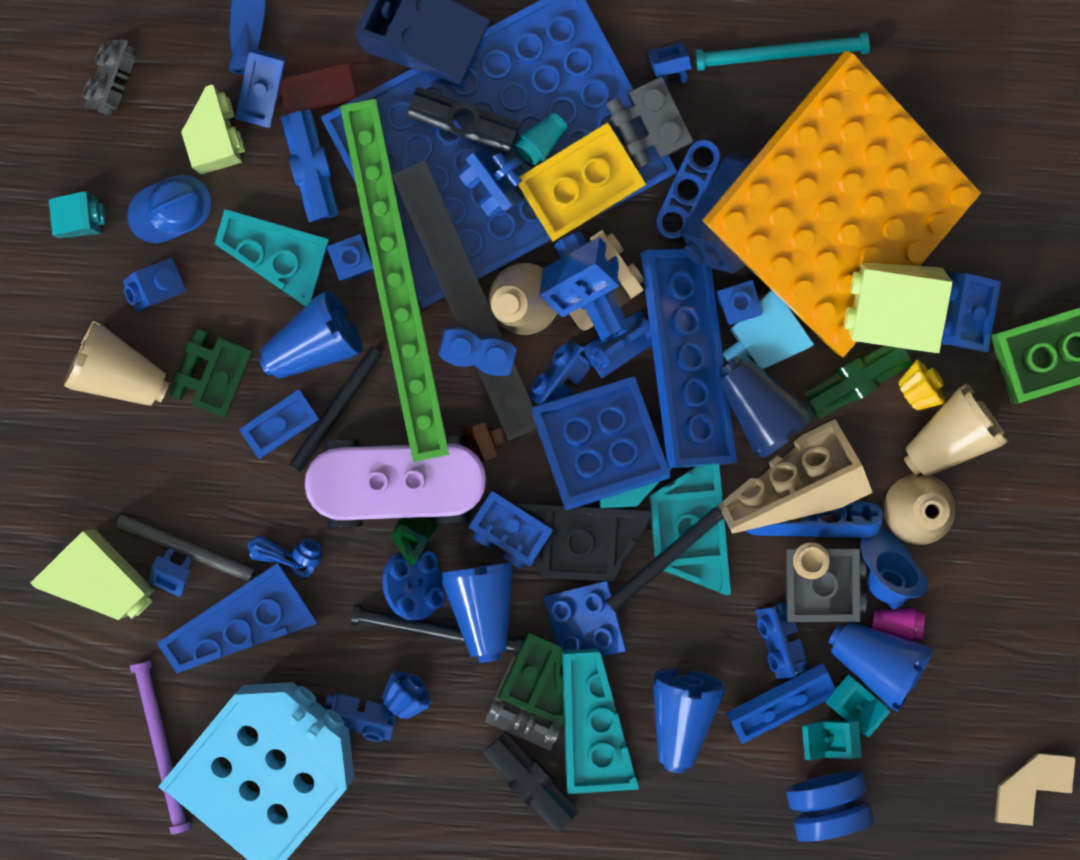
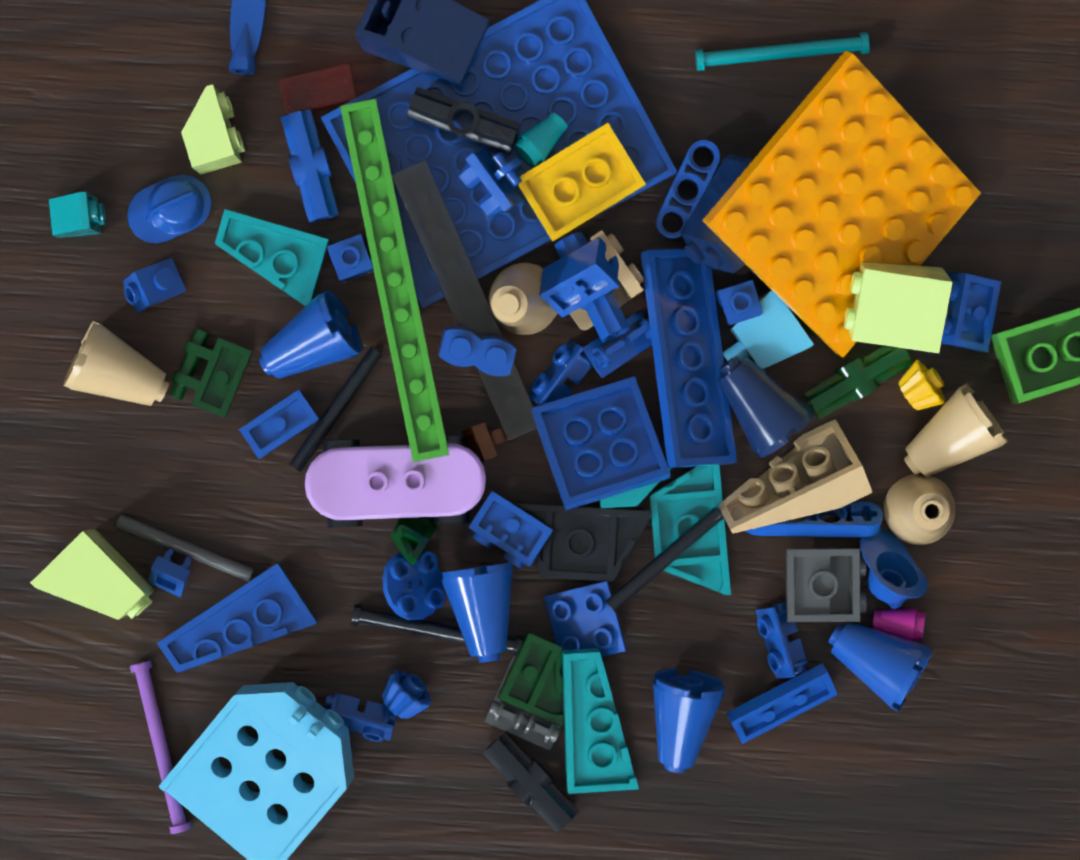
(109, 58): dark grey hinge -> none
(260, 87): blue plate -> none
(305, 553): blue piece -> none
(660, 118): dark grey plate -> none
(670, 60): blue tile -> none
(811, 560): tan plate -> none
(829, 806): blue wheel -> none
(831, 740): teal bracket -> none
(858, 704): teal bracket -> none
(1018, 792): tan tile -> none

